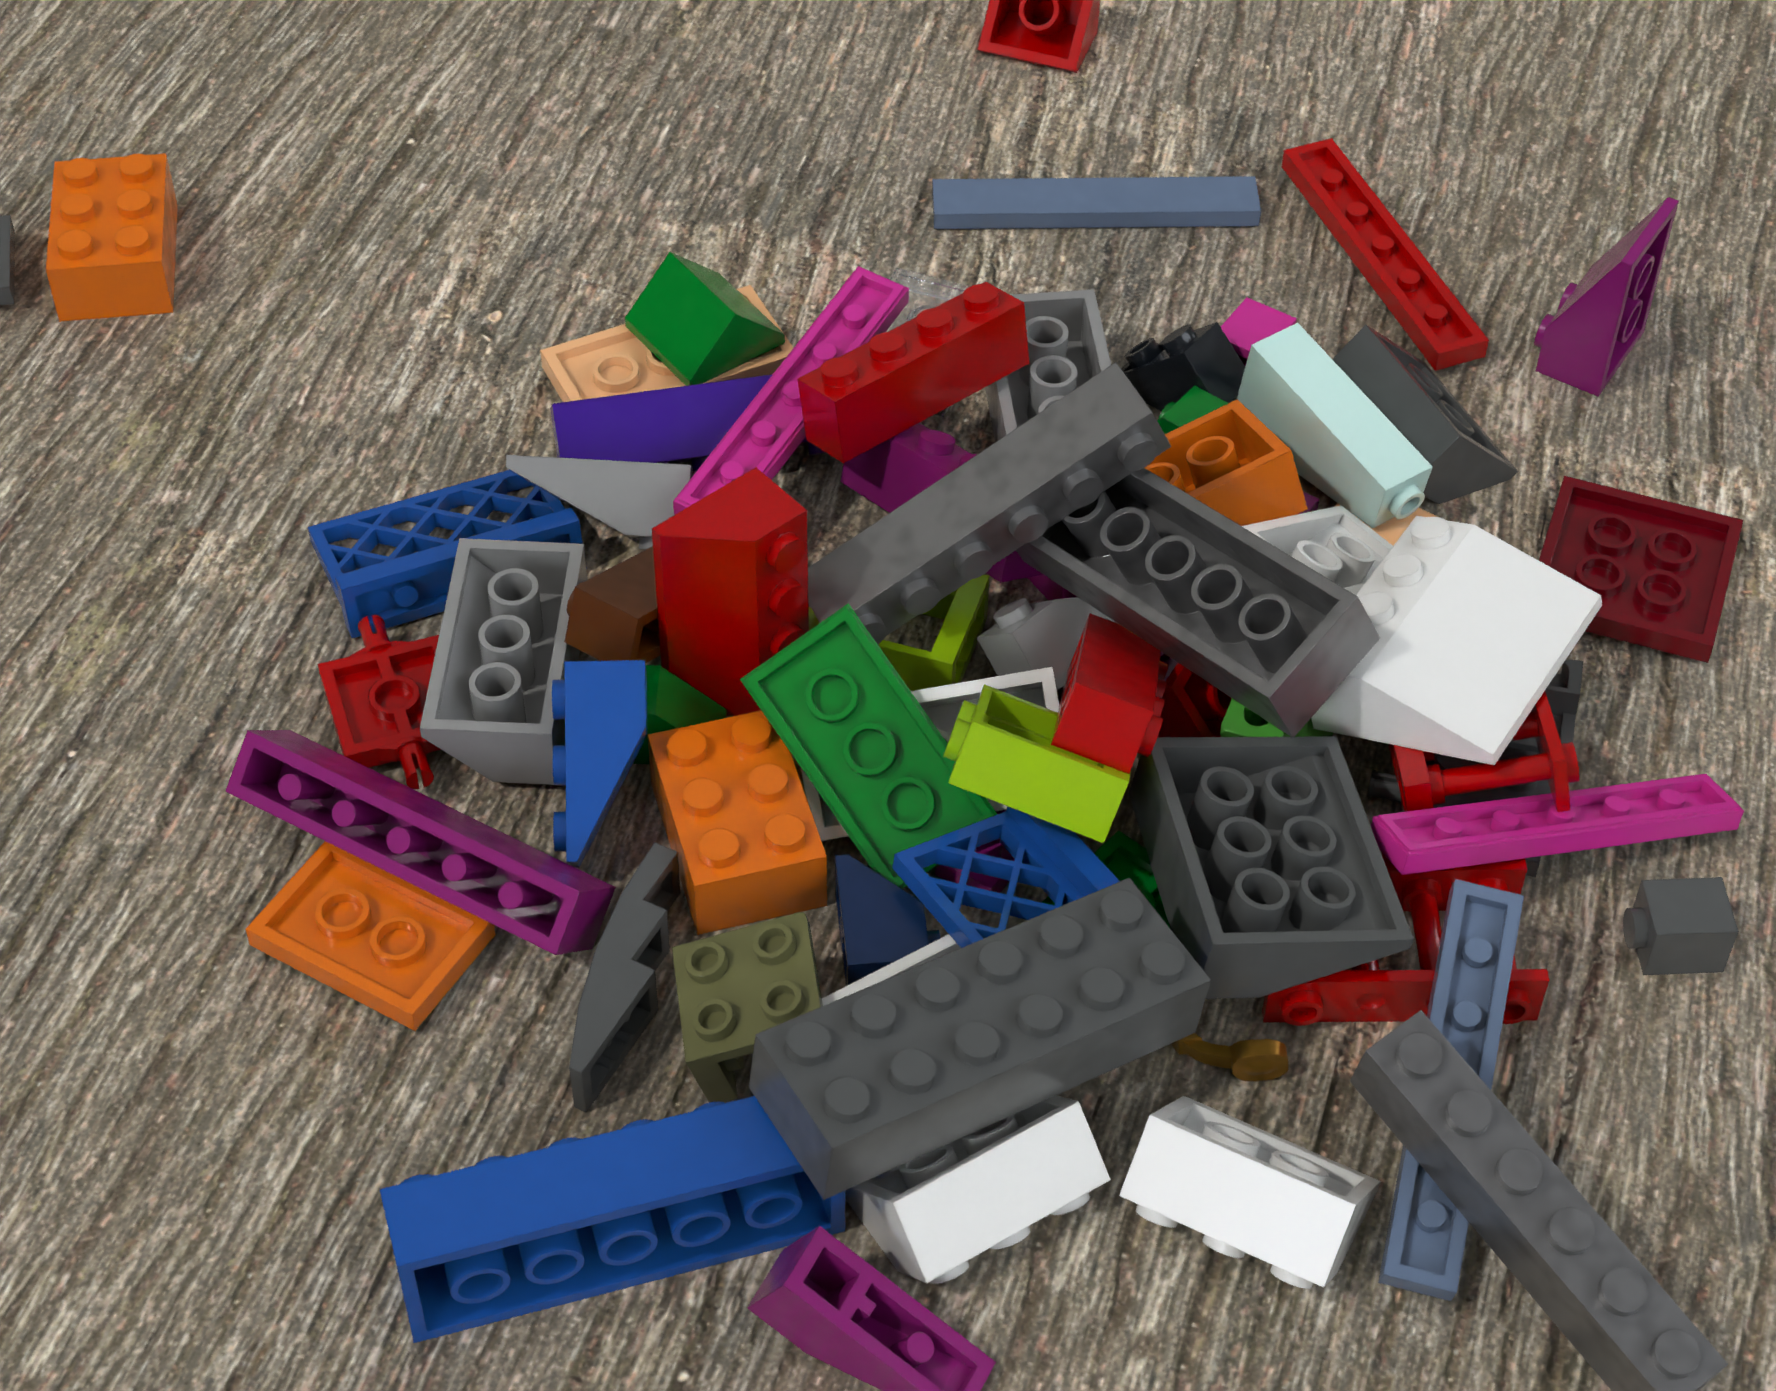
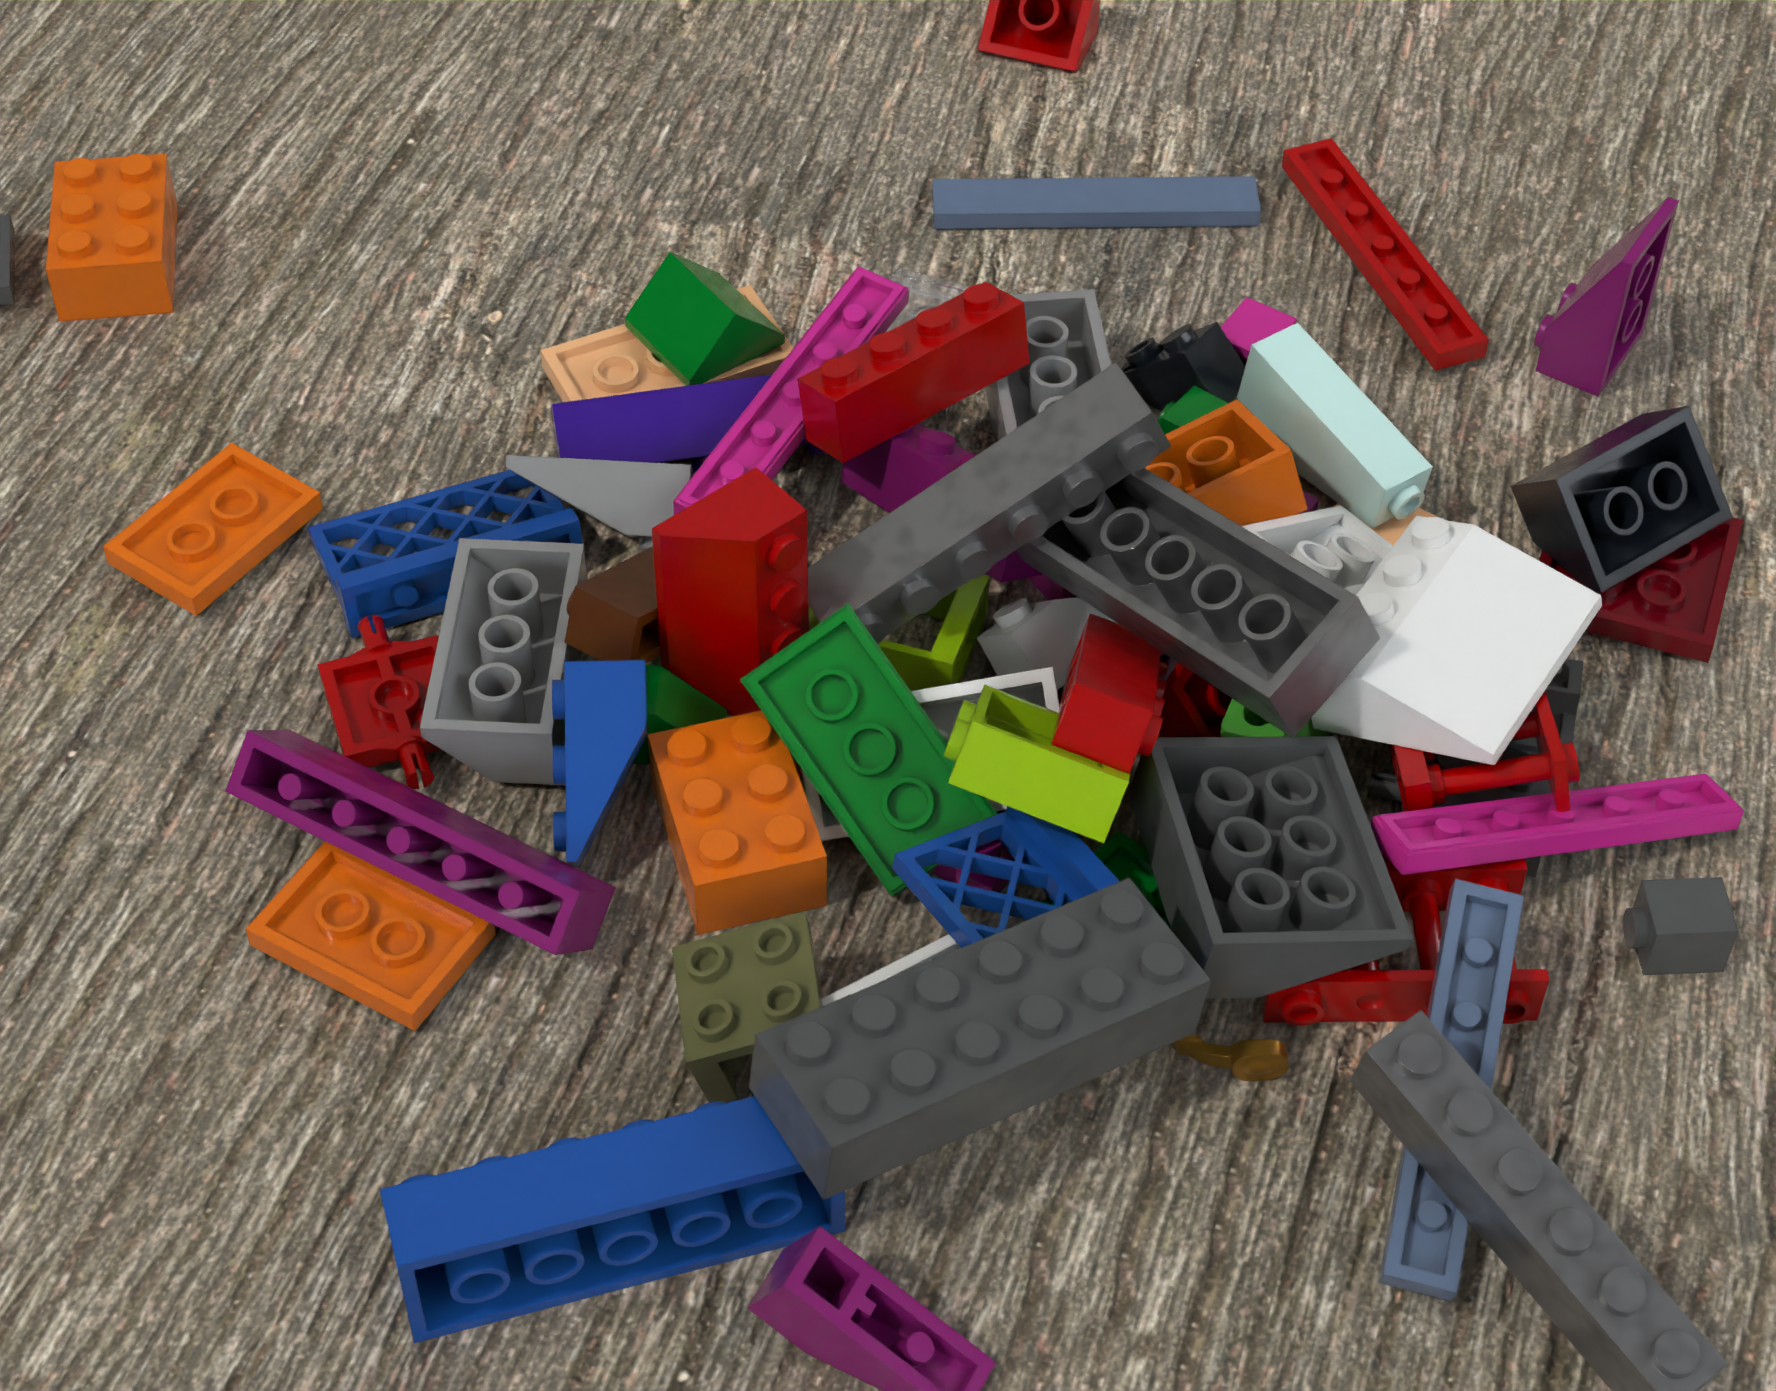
(213, 528): none -> orange plate
(622, 978): dark grey slope -> none
(875, 919): dark blue slope -> none
(981, 1190): white slope -> none
(1248, 1191): white slope -> none
(1426, 415): dark grey slope -> none
(1624, 498): none -> black slope

